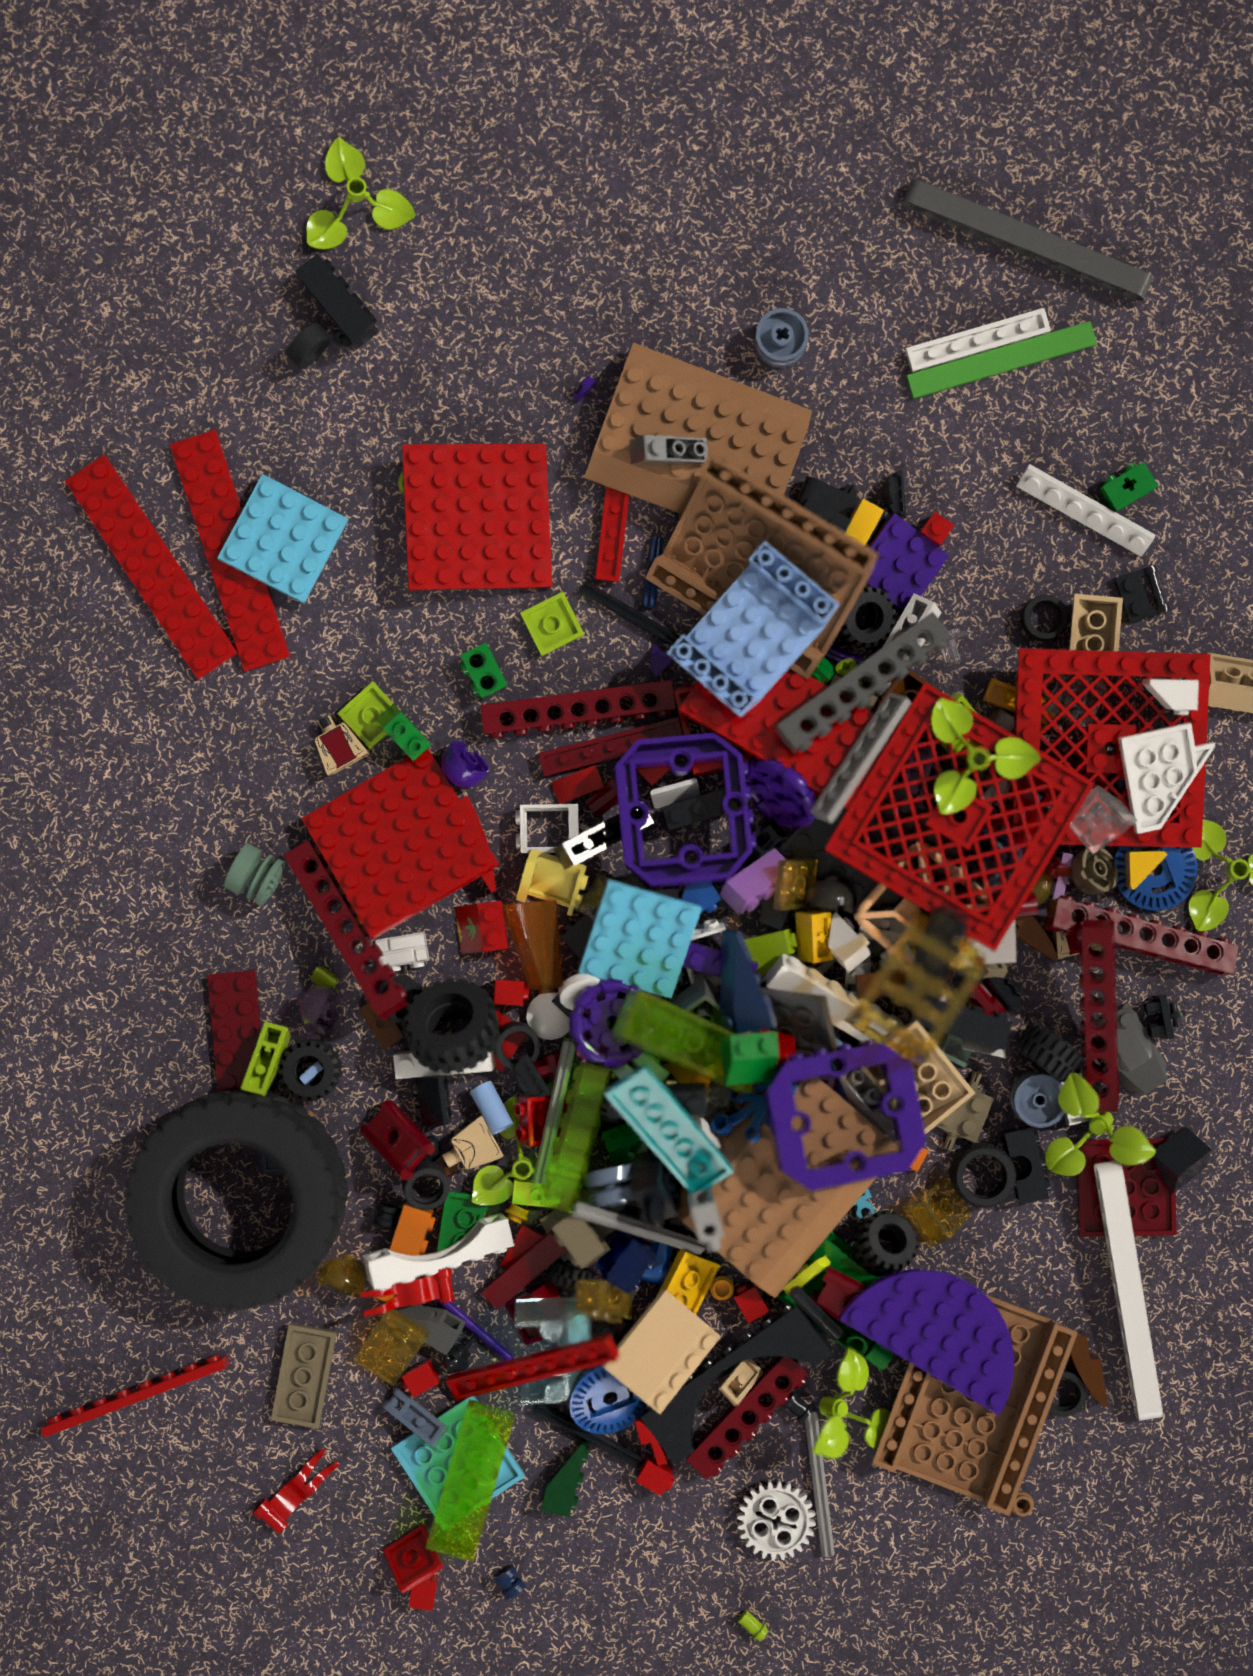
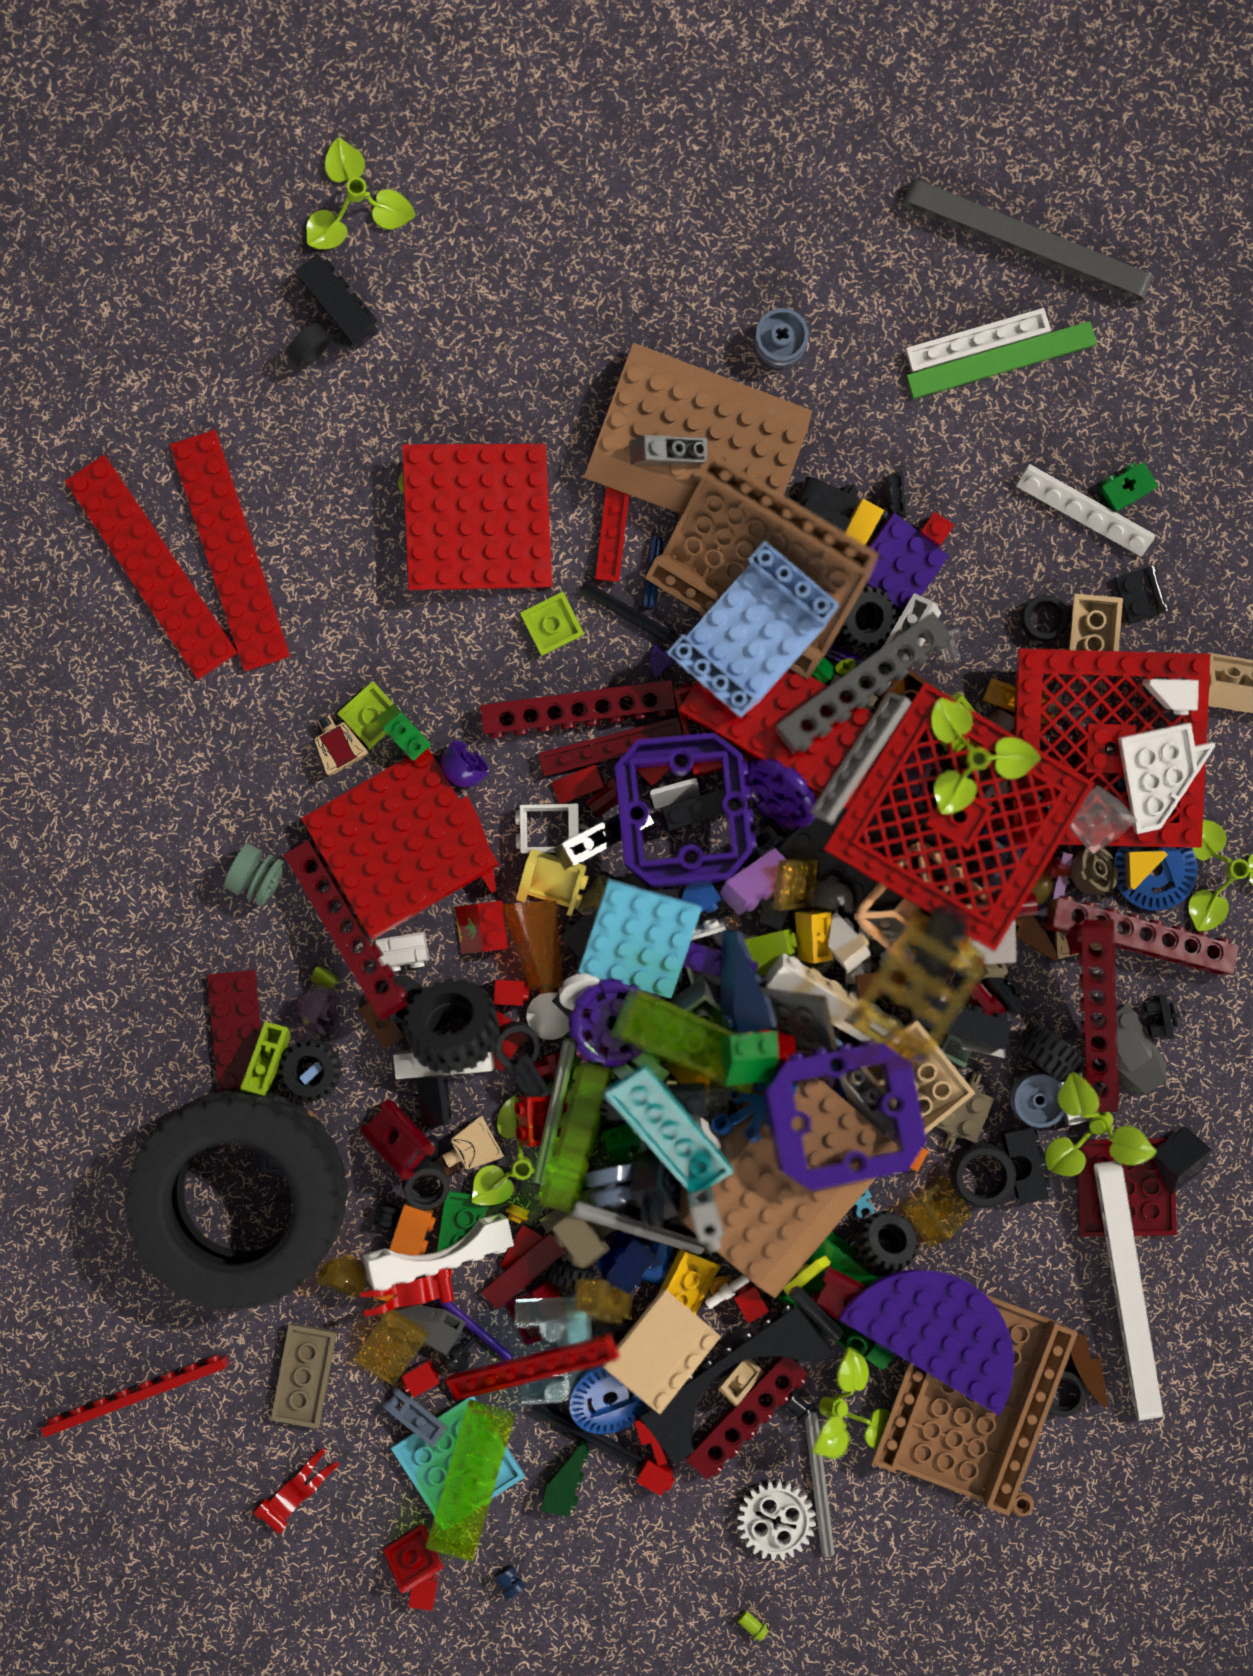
(283, 539): medium azure plate -> none
(488, 669): green brick -> none
(491, 1107): light blue pin -> none
(526, 1193): neon yellow plate -> none
(587, 385): dark purple tile -> none
(727, 1291): none -> white bar

